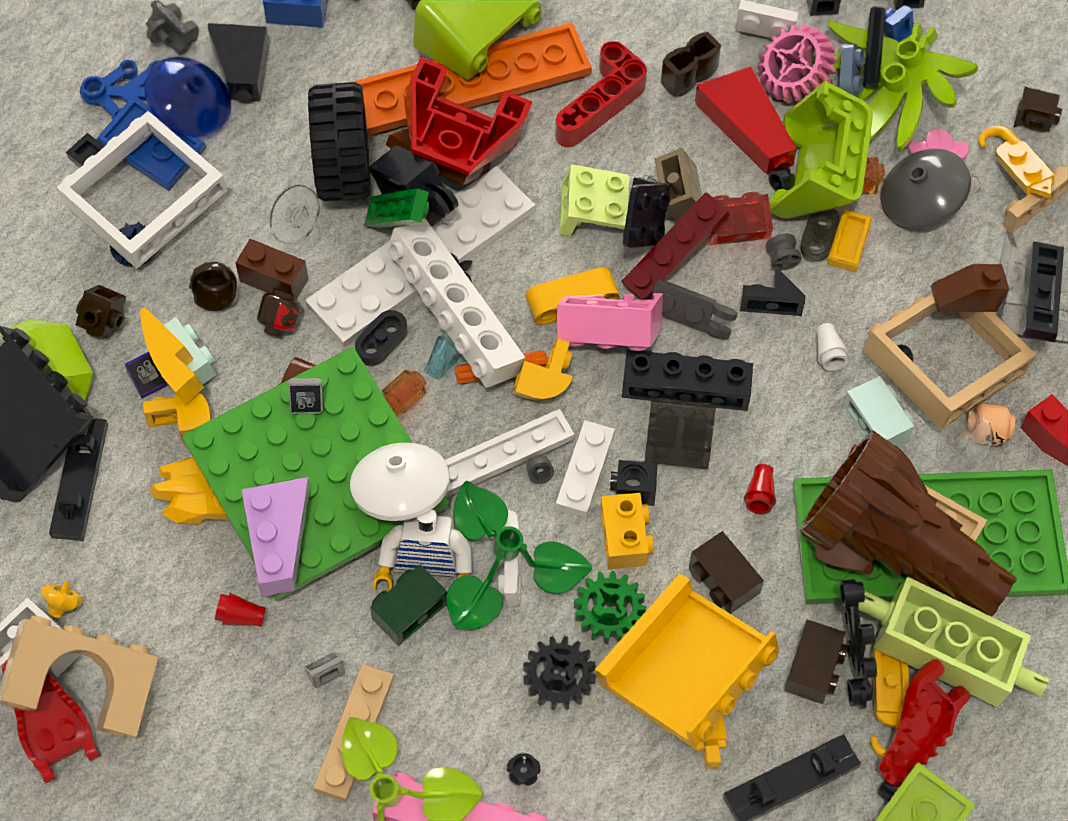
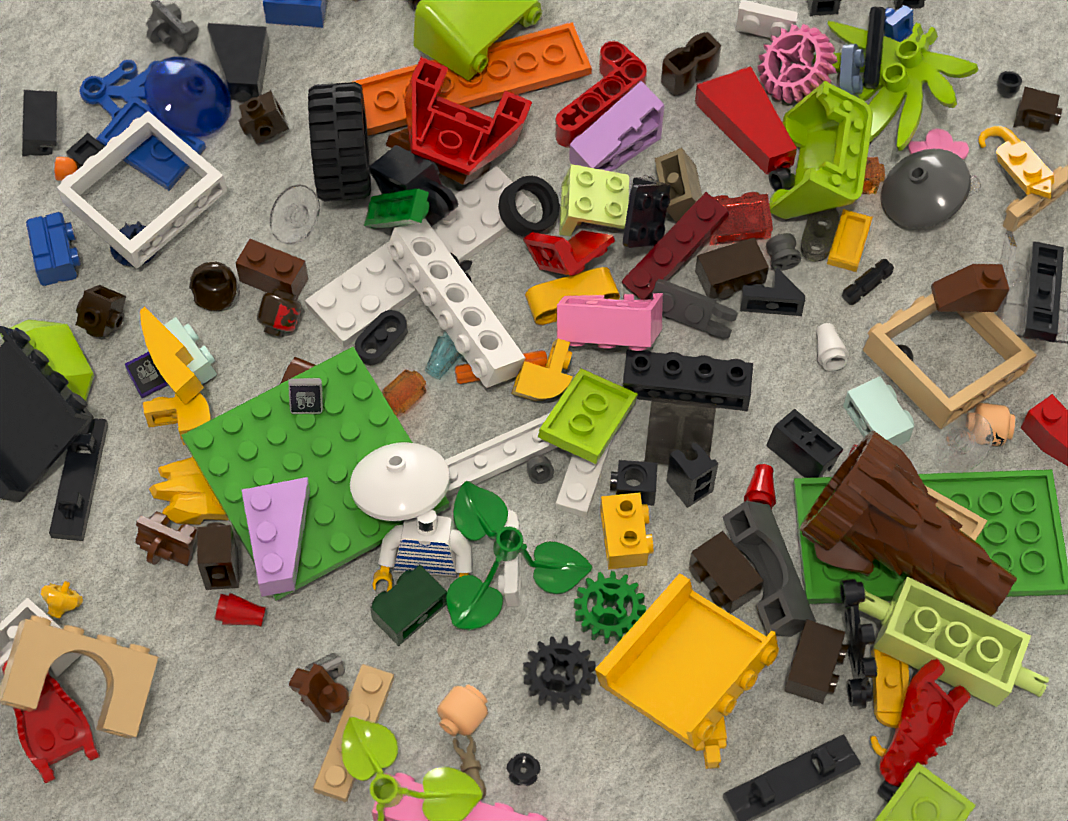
(39, 122): none -> black hinge
(52, 249): none -> blue brick
(64, 166): none -> orange hinge
(163, 542): none -> reddish brown hips
(217, 556): none -> dark brown brick
(262, 117): none -> dark brown brick
(319, 691): none -> reddish brown hips
(462, 710): none -> light nougat head
(469, 764): none -> dark tan piece
(544, 193): none -> black tyre
(565, 256): none -> red bracket
(587, 416): none -> lime plate
(620, 132): none -> lavender wedge
(691, 478): none -> black hinge
(731, 267): none -> dark brown brick
(758, 536): none -> dark grey arch
(803, 445): none -> black hinge
(867, 281): none -> black axle
(1008, 83): none -> black hinge

